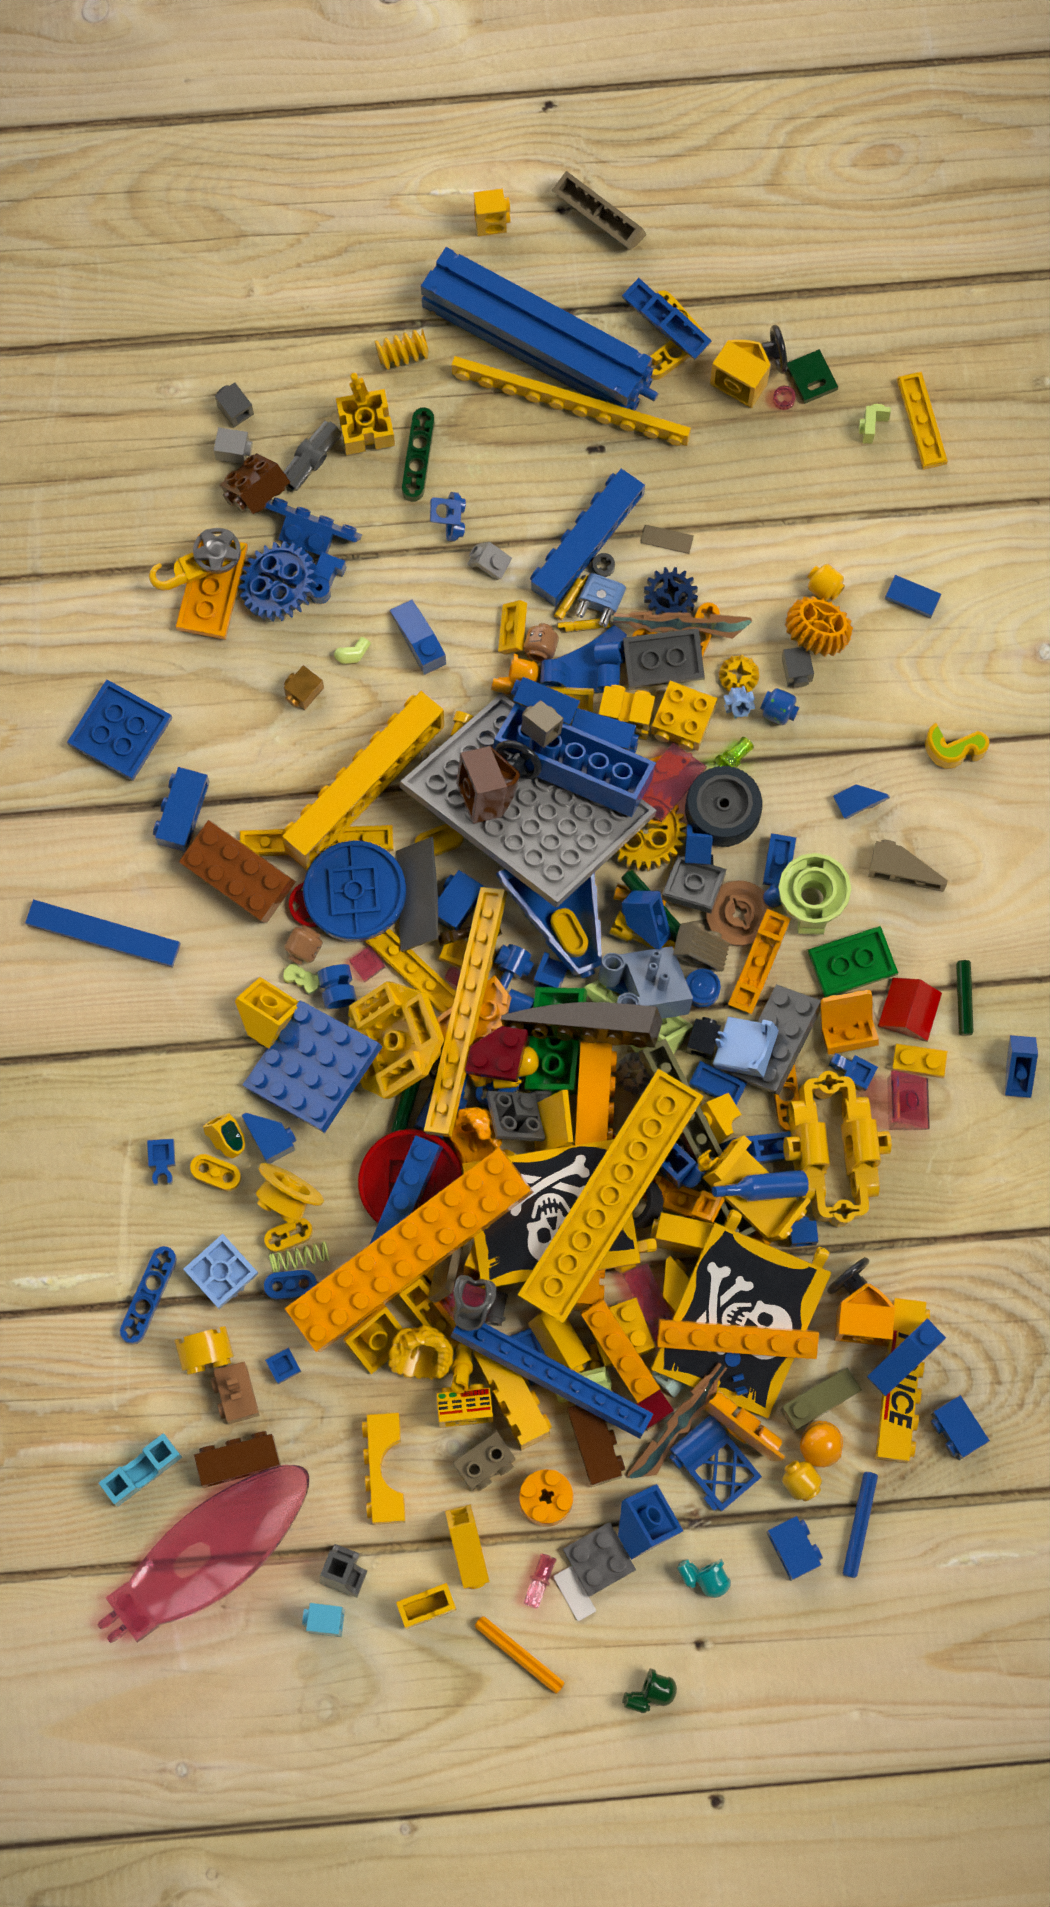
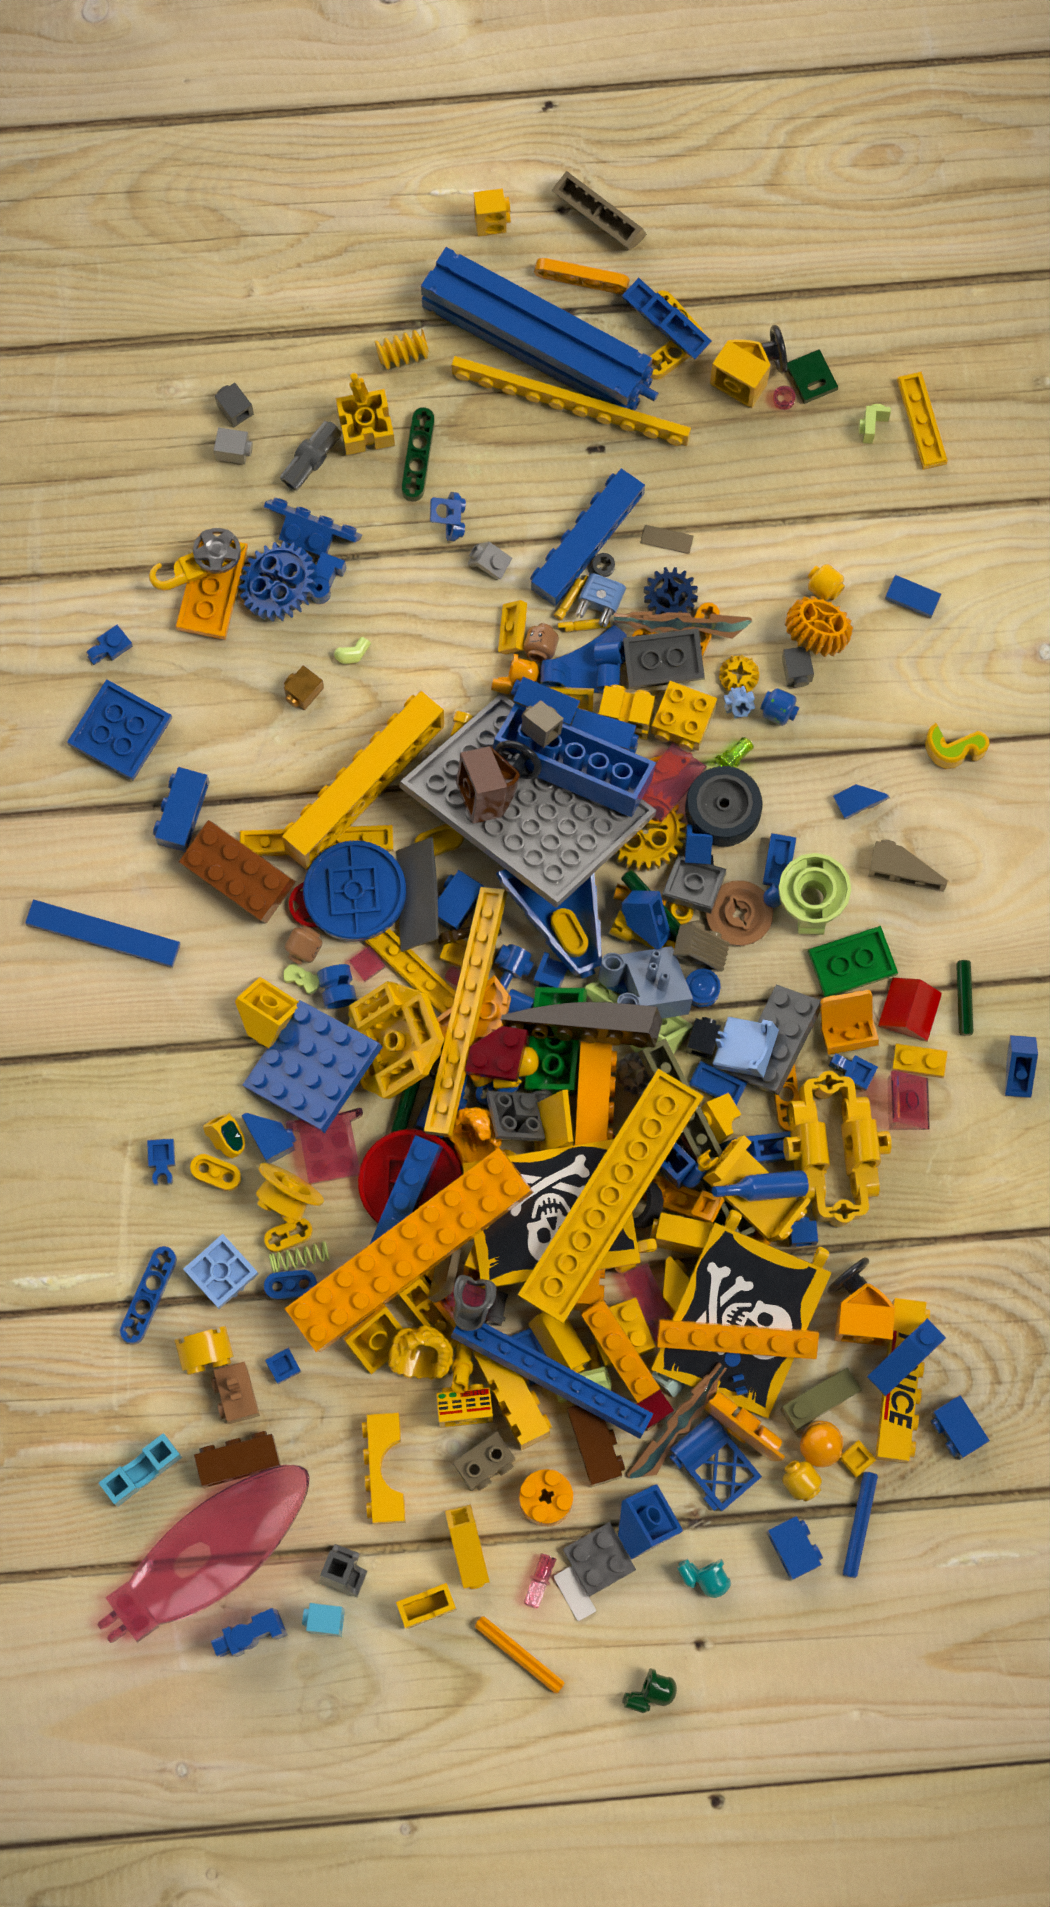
(112, 643): none -> blue plate
(246, 1637): none -> blue hips
(254, 484): reddish brown brick -> none
(332, 1153): none -> clear pink piece
(419, 637): blue slope -> none
(581, 275): none -> light orange beam
(681, 919): none -> yellow plate
(759, 961): light orange slope -> none
(857, 1458): none -> yellow tile

